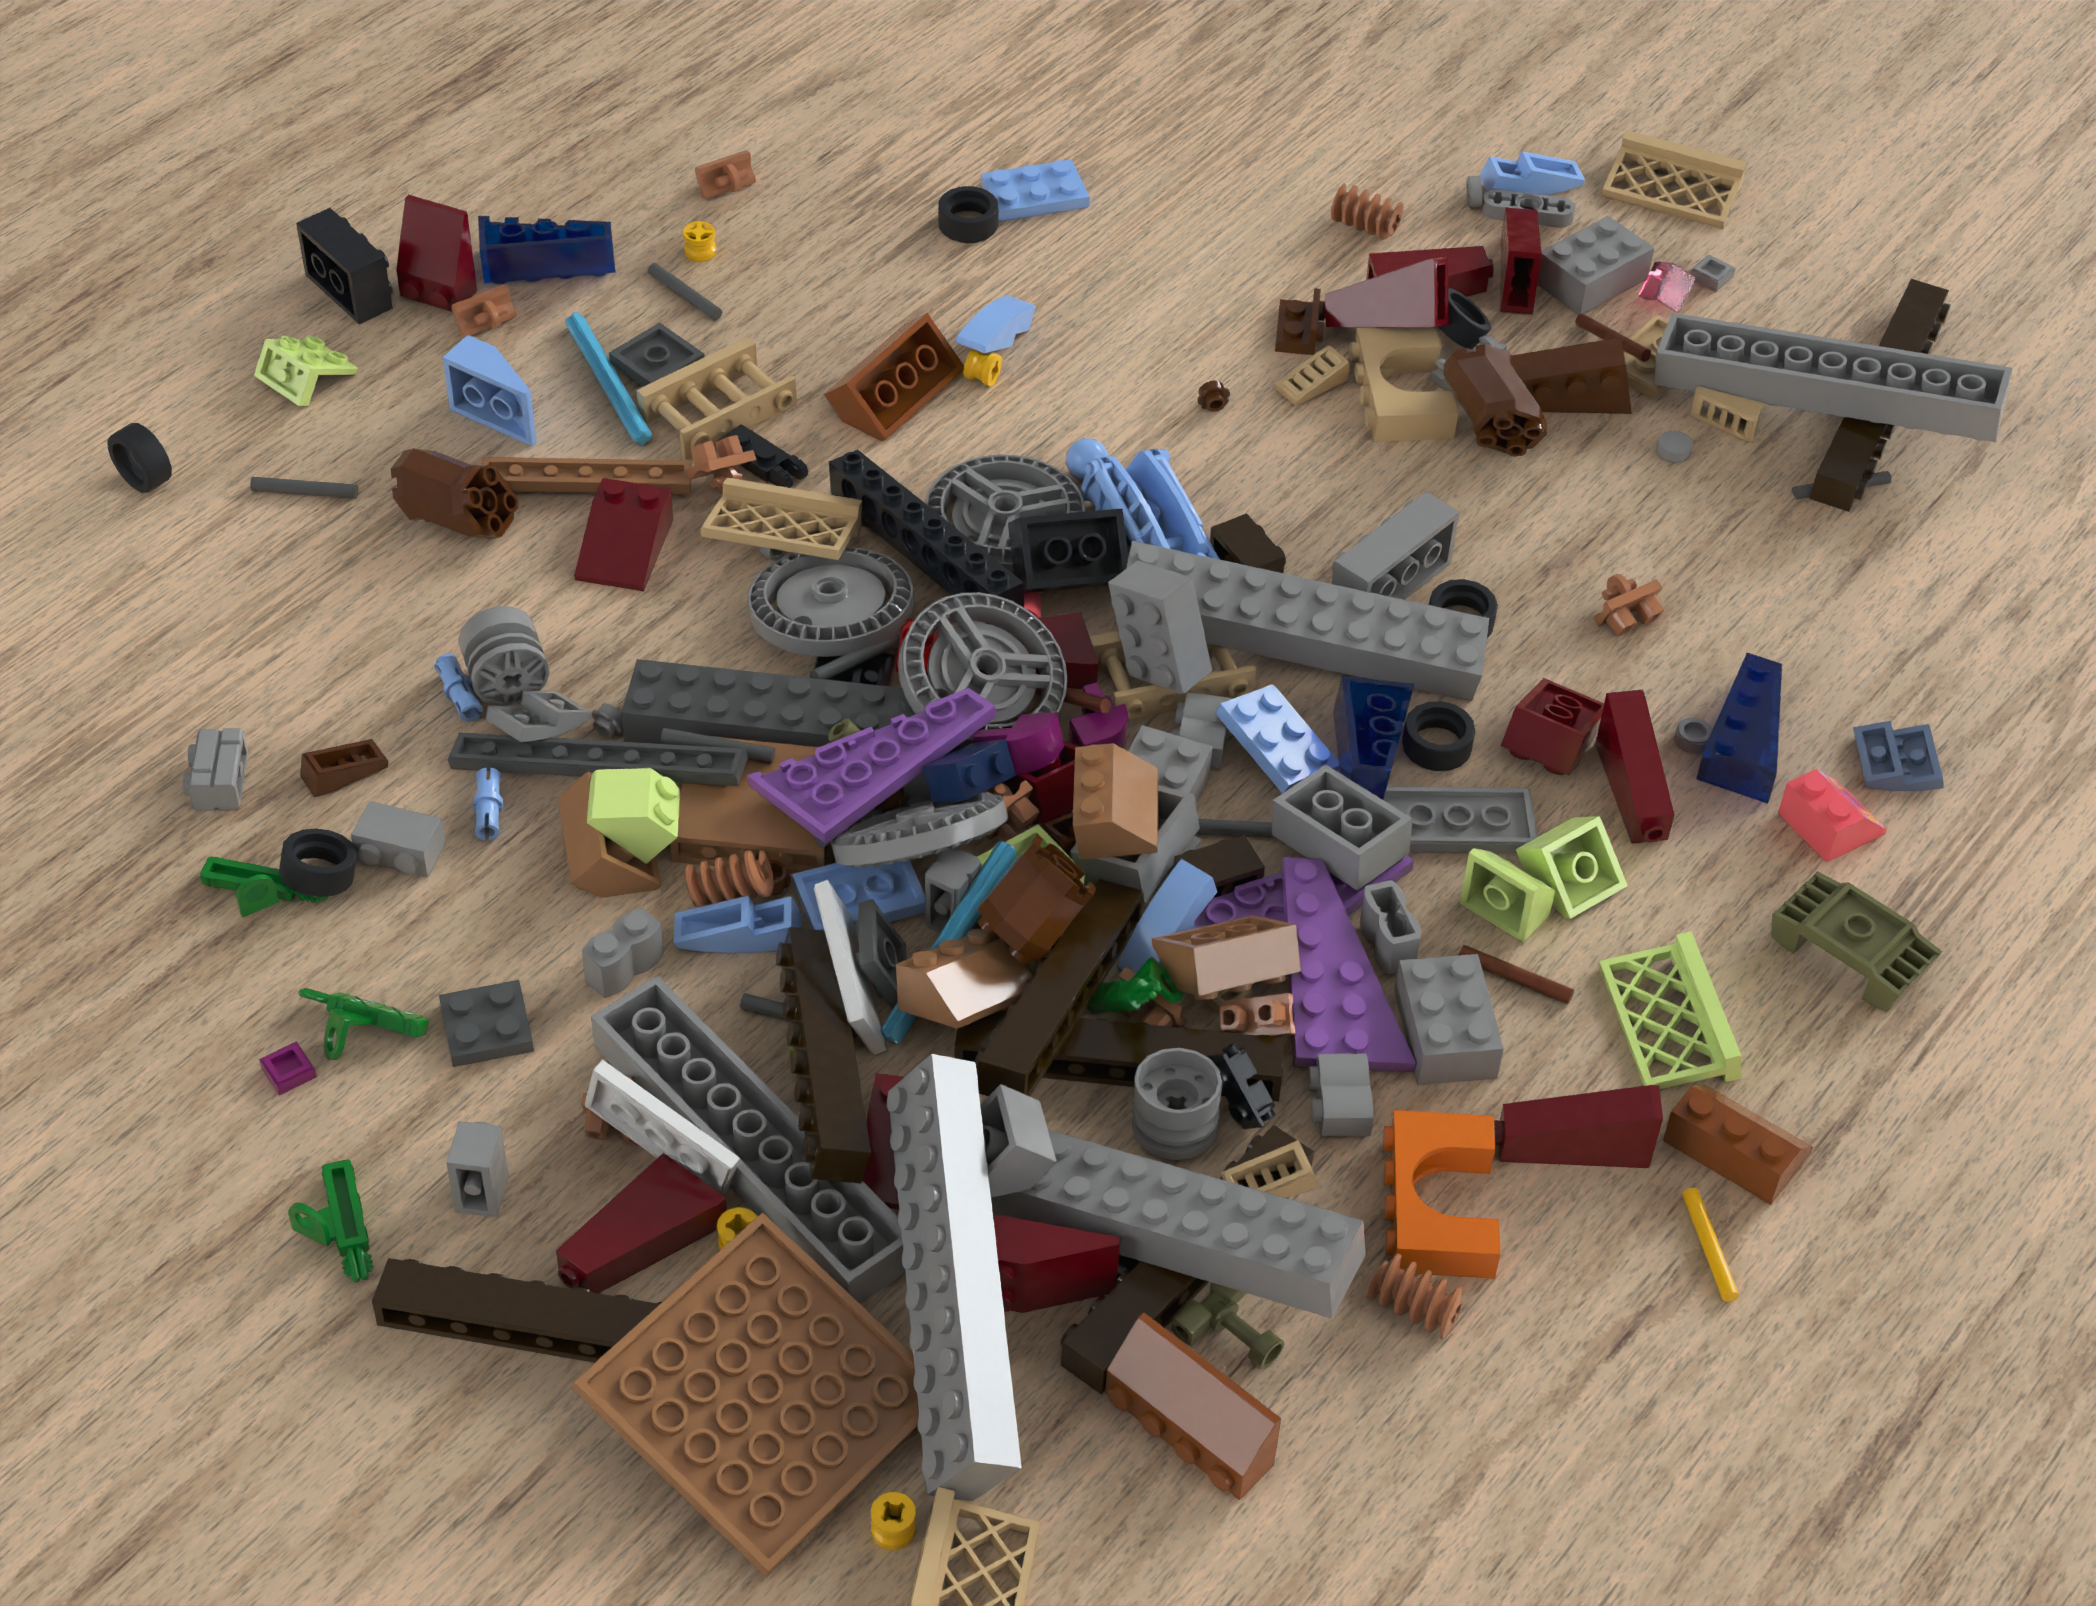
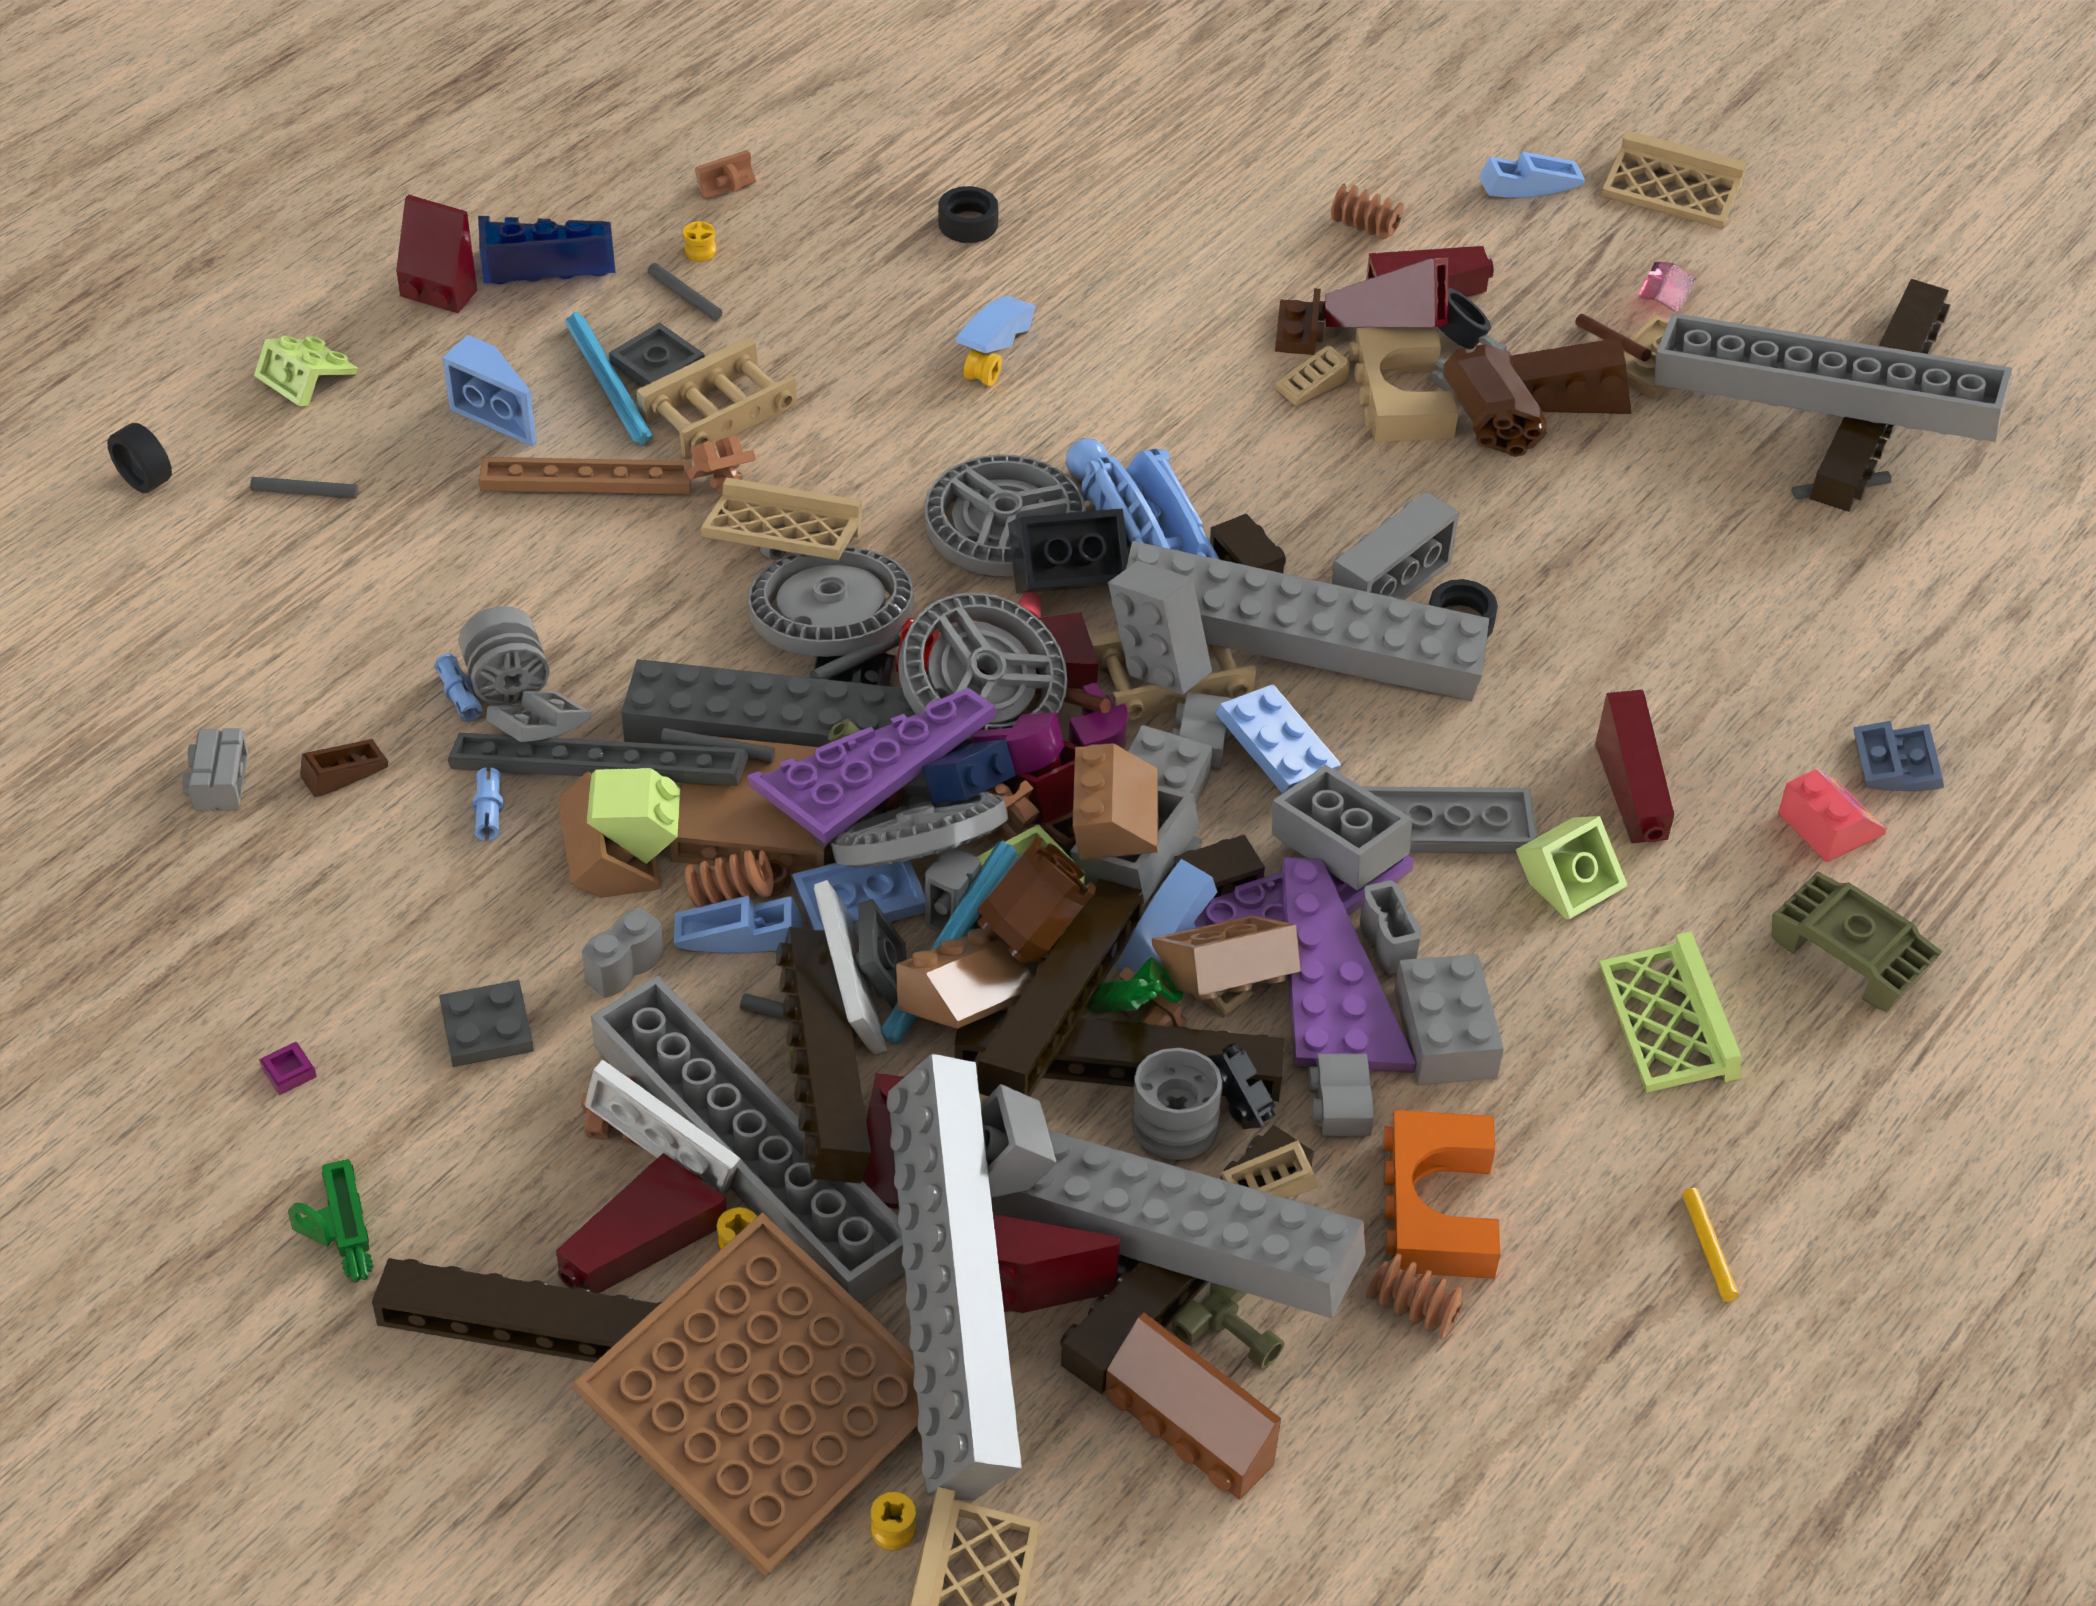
(254, 884): green piece -> none
(314, 879): black tyre -> none
(345, 265): black brick -> none
(354, 1011): green piece -> none
(398, 839): light grey brick -> none
(453, 493): reddish brown brick -> none
(477, 1168): light grey brick -> none
(484, 311): nougat hips -> none
(608, 720): light grey plate -> none
(624, 534): dark red slope -> none
(771, 462): black hinge -> none
(895, 379): dark orange slope -> none
(920, 531): black brick -> none
(1036, 189): light blue plate -> none
(1213, 396): reddish brown plate -> none
(1235, 828): dark grey bar -> none
(1259, 1015): nougat hips -> none
(1369, 728): clear blue wedge -> none
(1444, 716): black tyre -> none
(1474, 191): light grey tile -> none
(1505, 894): yellowish green slope -> none
(1519, 260): dark red slope -> none
(1521, 975): copper bar -> none
(1551, 210): light grey beam -> none
(1553, 727): dark red slope -> none
(1583, 1129): dark red slope -> none
(1594, 265): light grey brick -> none
(1623, 598): nougat hips -> none
(1674, 446): light grey tile -> none
(1692, 735): light grey tile -> none
(1712, 273): light grey tile -> none
(1735, 1142): dark orange slope -> none
(1741, 424): tan slope -> none
(1746, 735): clear blue wedge -> none

